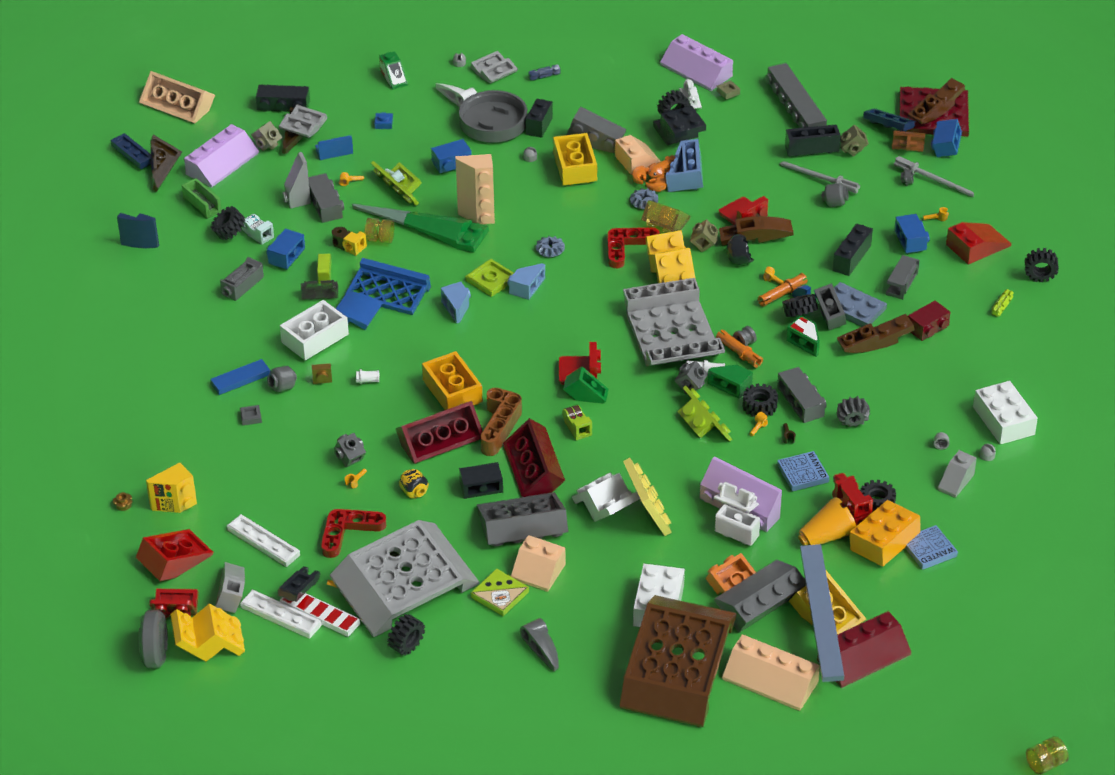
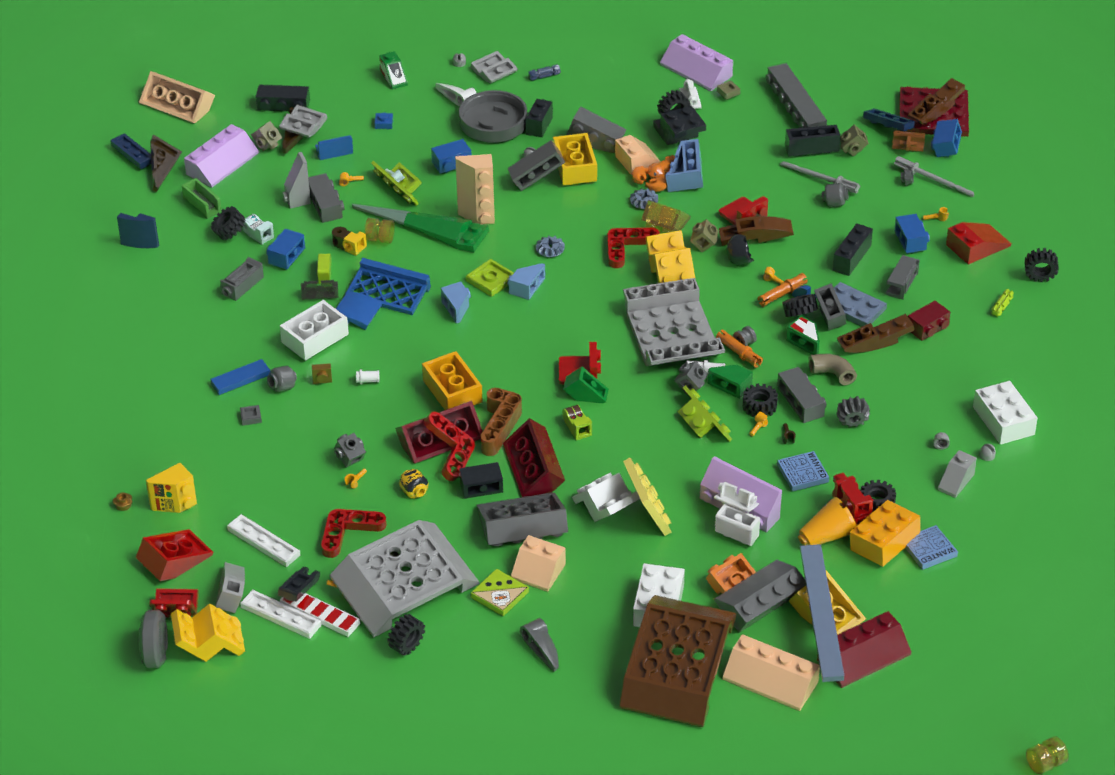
(457, 442): none -> red beam
(536, 165): none -> dark grey brick
(833, 364): none -> dark tan cylinder

